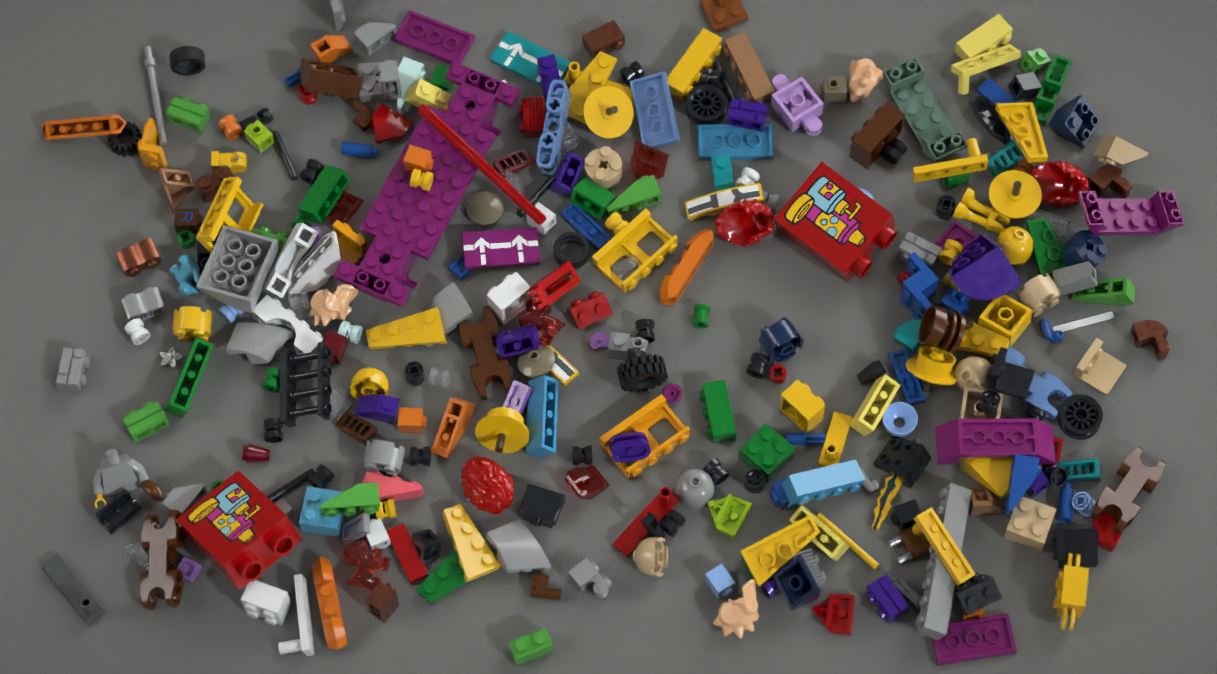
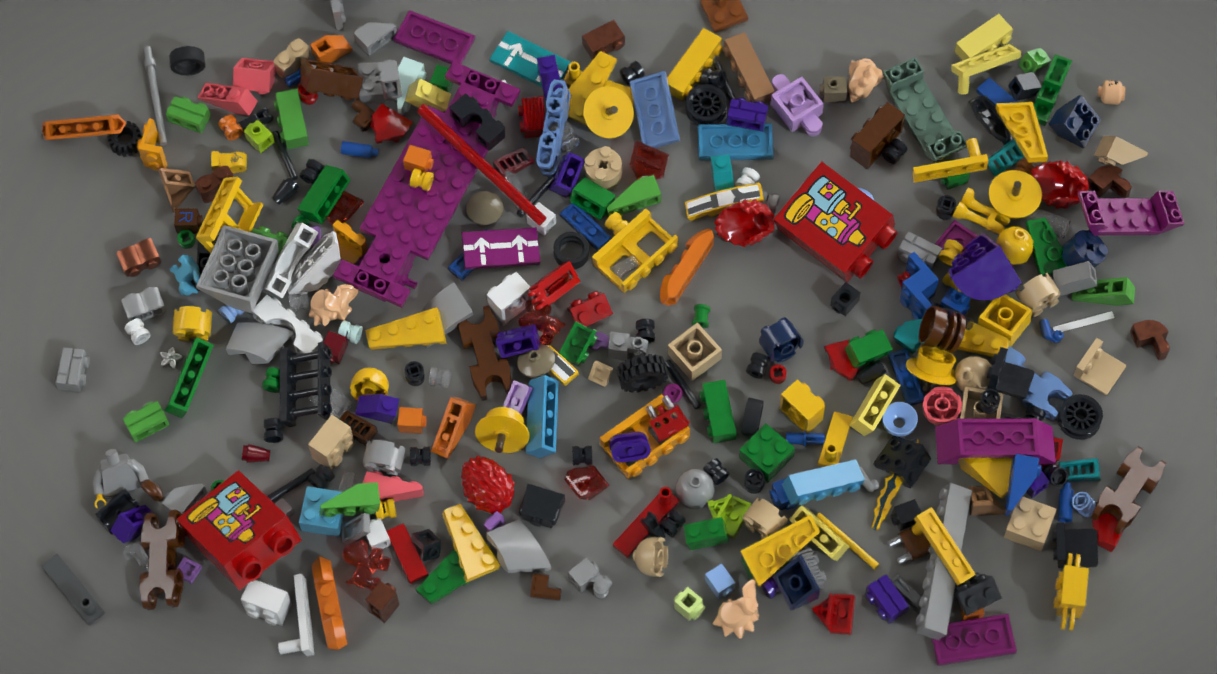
(130, 524): none -> dark purple slope
(230, 98): none -> coral slope
(254, 75): none -> coral slope
(285, 190): none -> black cone
(289, 60): none -> tan brick
(291, 119): none -> bright green brick
(331, 443): none -> tan brick
(467, 110): none -> black arch
(494, 522): none -> medium lavender plate
(530, 646): bright green brick -> none
(577, 343): none -> green bracket
(600, 373): none -> tan plate
(670, 427): none -> red piece
(680, 381): none -> black bar
(689, 604): none -> yellowish green brick
(694, 351): none -> tan brick
(706, 533): none -> green brick
(752, 416): none -> black tyre
(764, 518): none -> tan brick
(839, 360): none -> red slope
(848, 292): none -> black brick
(868, 348): none -> green brick
(942, 405): none -> coral cylinder
(1111, 92): none -> light nougat head

